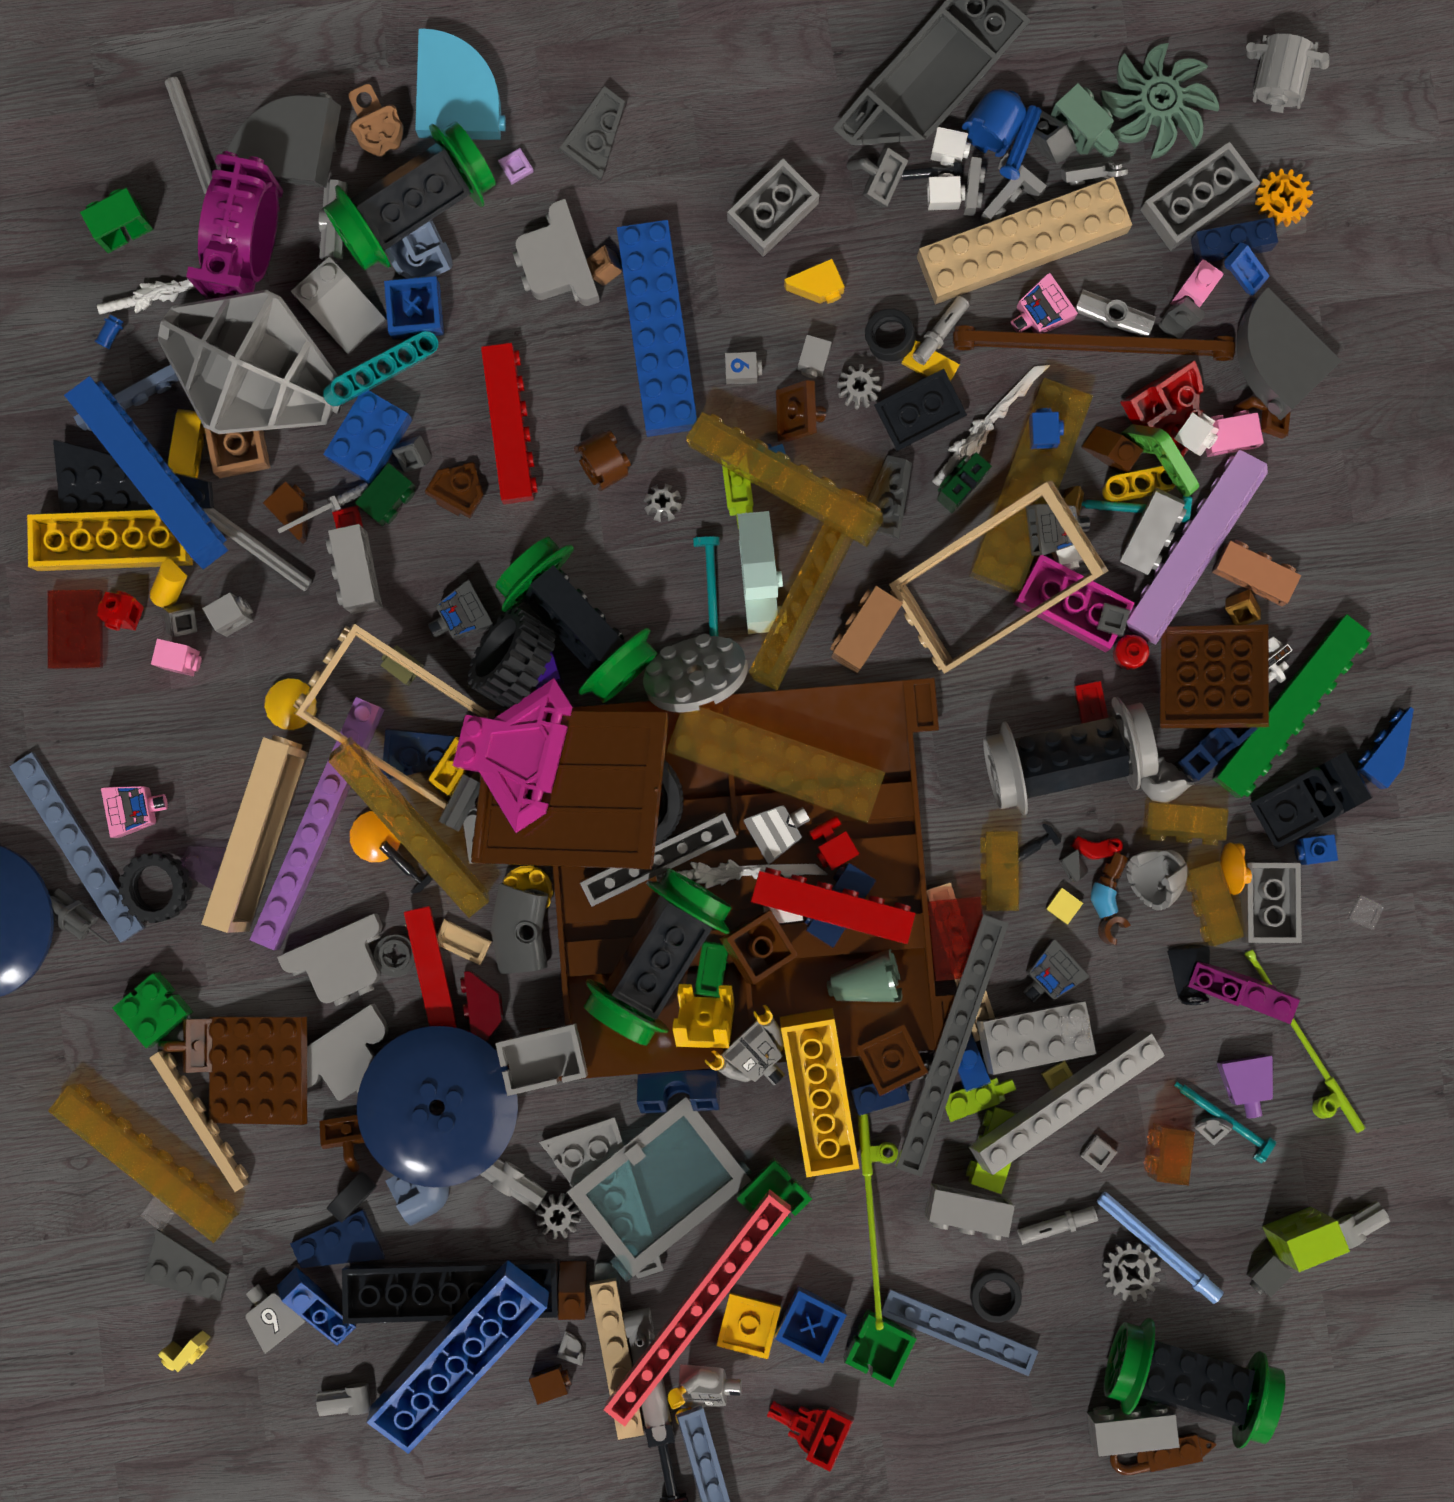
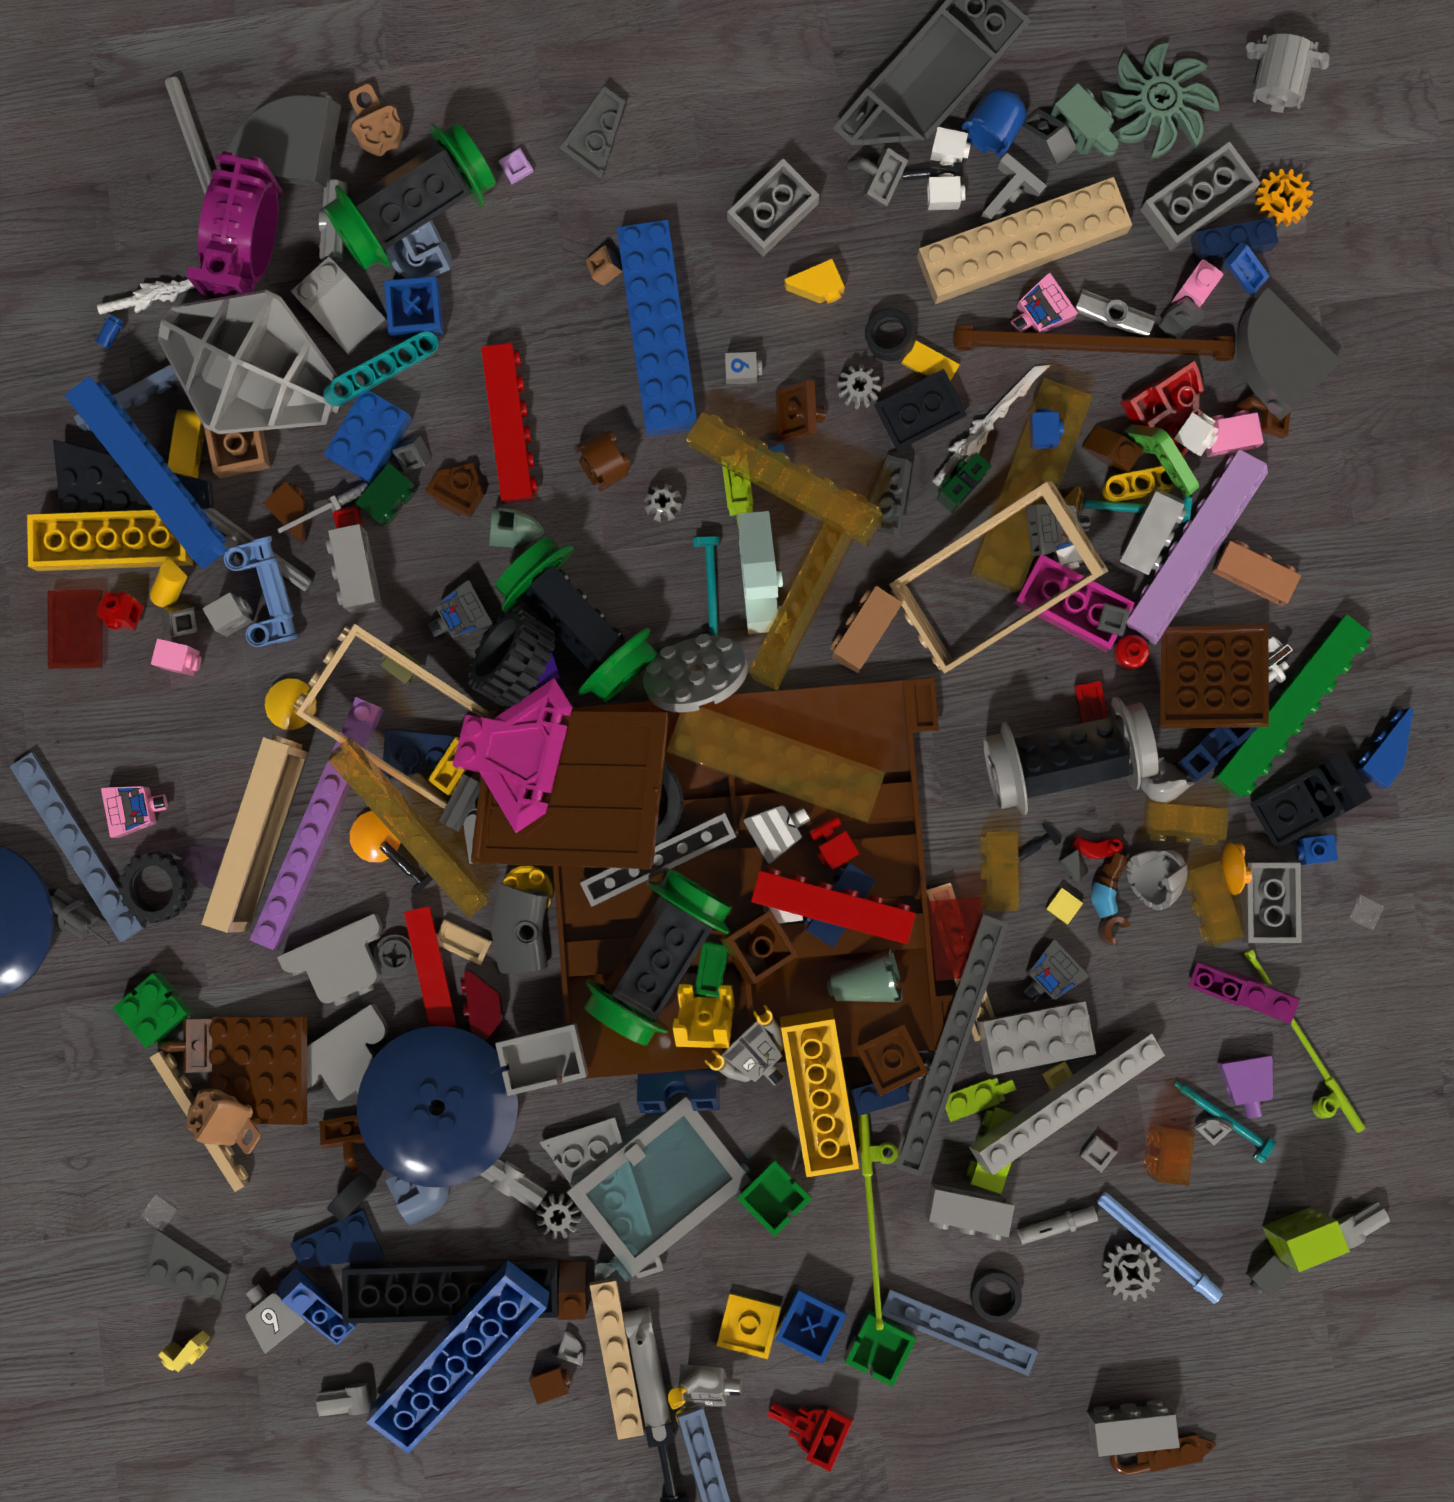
(109, 215): green piece -> none
(144, 1162): clear yellow brick -> none
(221, 1120): none -> medium nougat piece
(260, 555): none -> medium blue piece
(455, 87): medium azure brick -> none
(513, 528): none -> sand green helmet
(555, 259): light grey brick -> none
(697, 1307): coral brick -> none
(729, 871): white sword -> none
(814, 356): light grey brick -> none
(934, 338): light grey pin -> none
(972, 1069): blue tile -> none
(975, 176): light grey plate -> none
(1021, 143): blue axle -> none
(1100, 171): light grey hinge -> none
(1183, 963): black piece -> none
(1195, 1383): brick -> none
(1243, 608): pearl gold slope -> none

